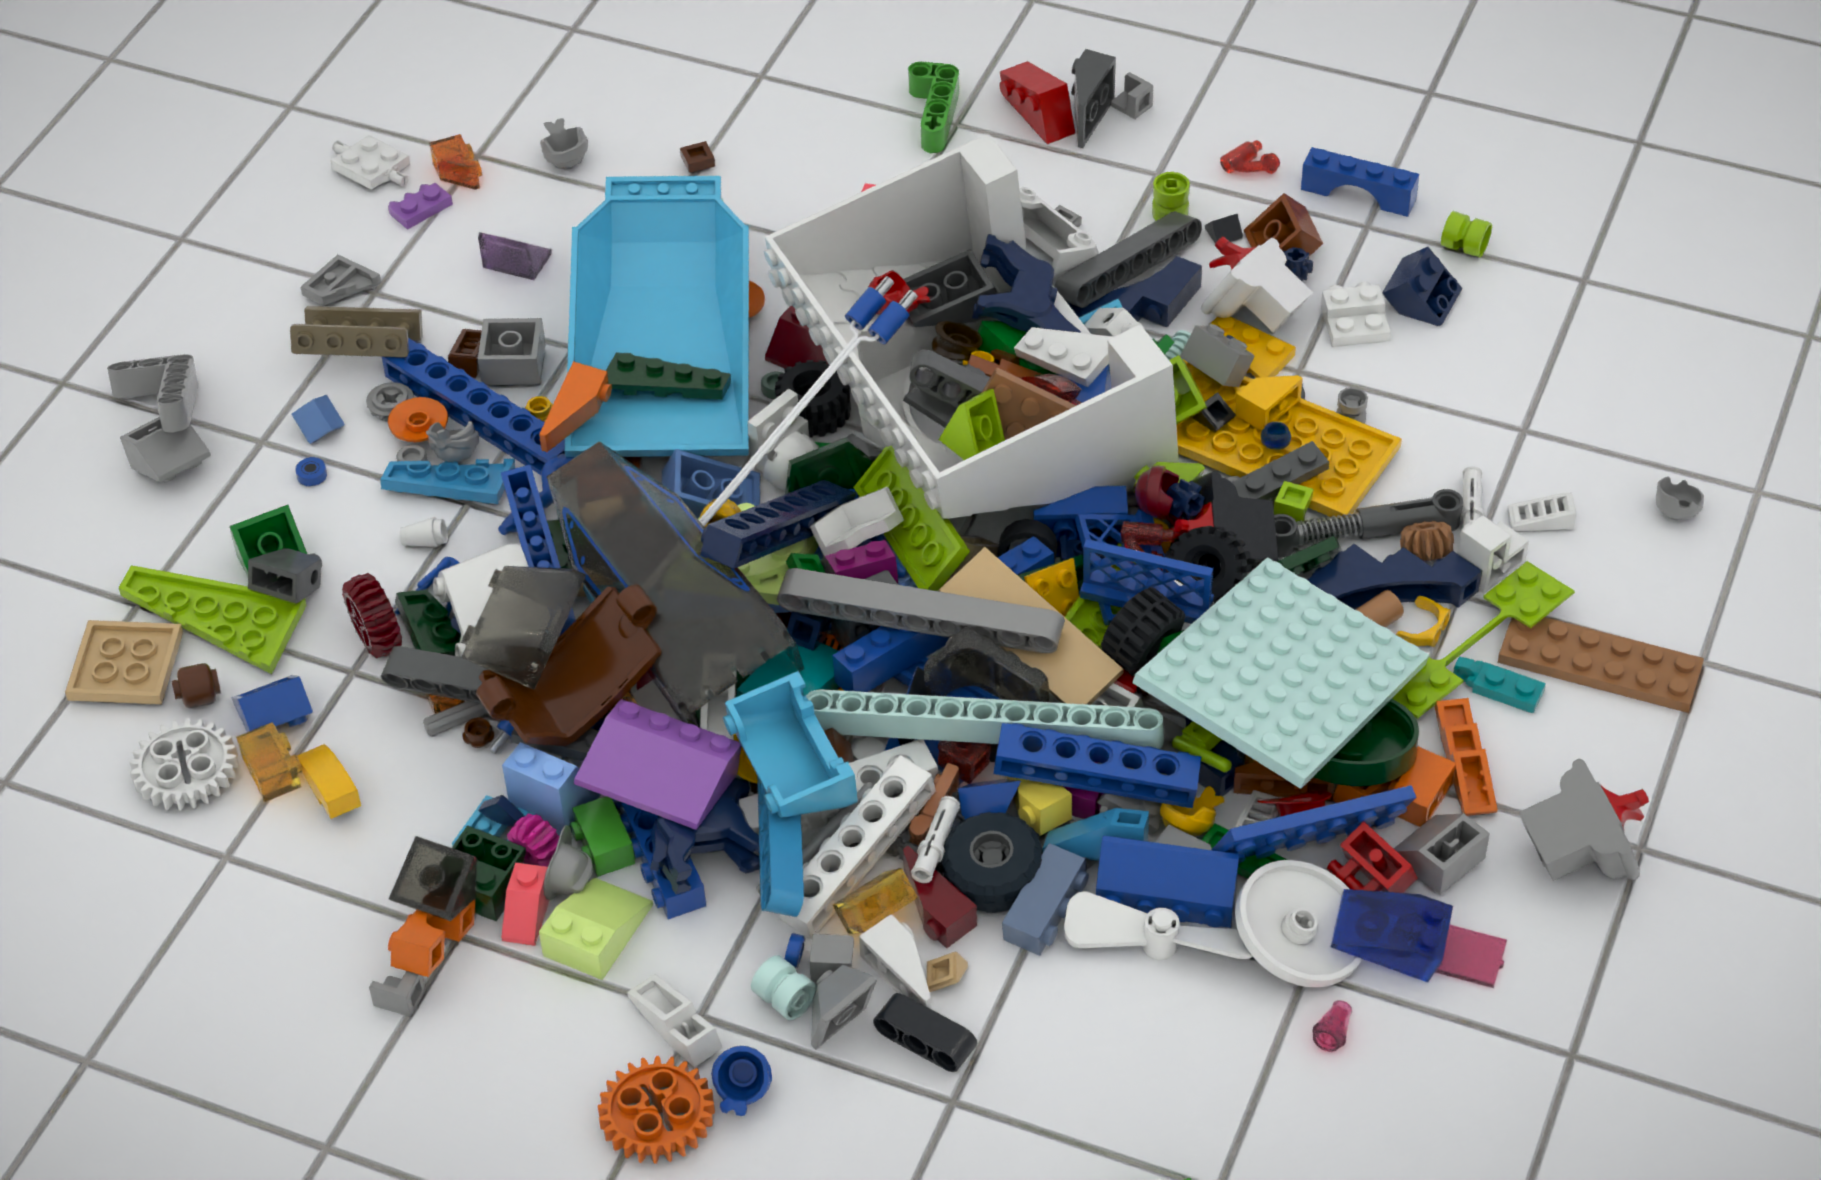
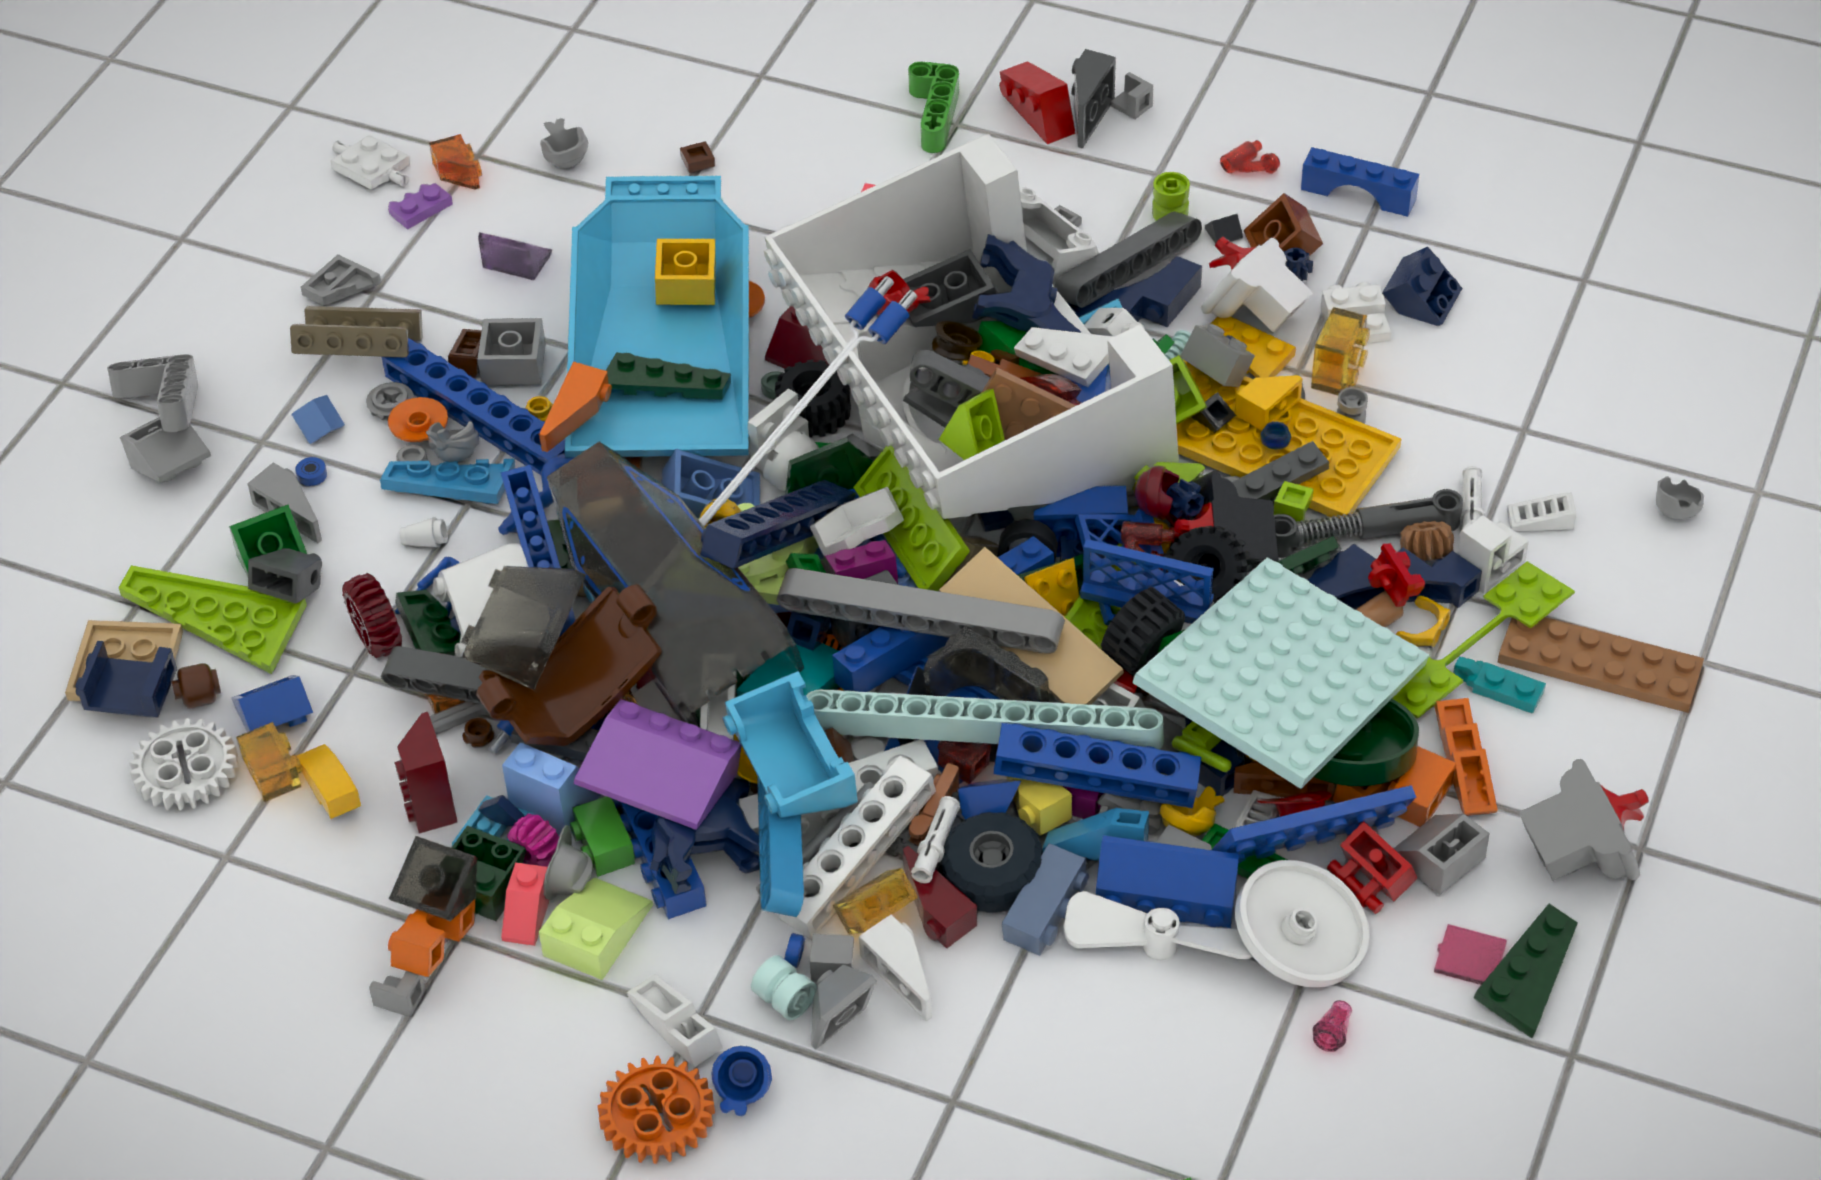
(126, 685): none -> dark blue panel
(280, 487): none -> light grey slope
(425, 778): none -> dark red slope
(685, 272): none -> yellow brick
(925, 1032): black beam -> none
(945, 971): tan slope -> none
(995, 520): none -> dark blue tile
(1340, 351): none -> clear yellow brick
(1392, 574): none -> red hips
(1393, 930): clear blue slope -> none
(1466, 234): lime wheel -> none
(1527, 973): none -> dark green wing

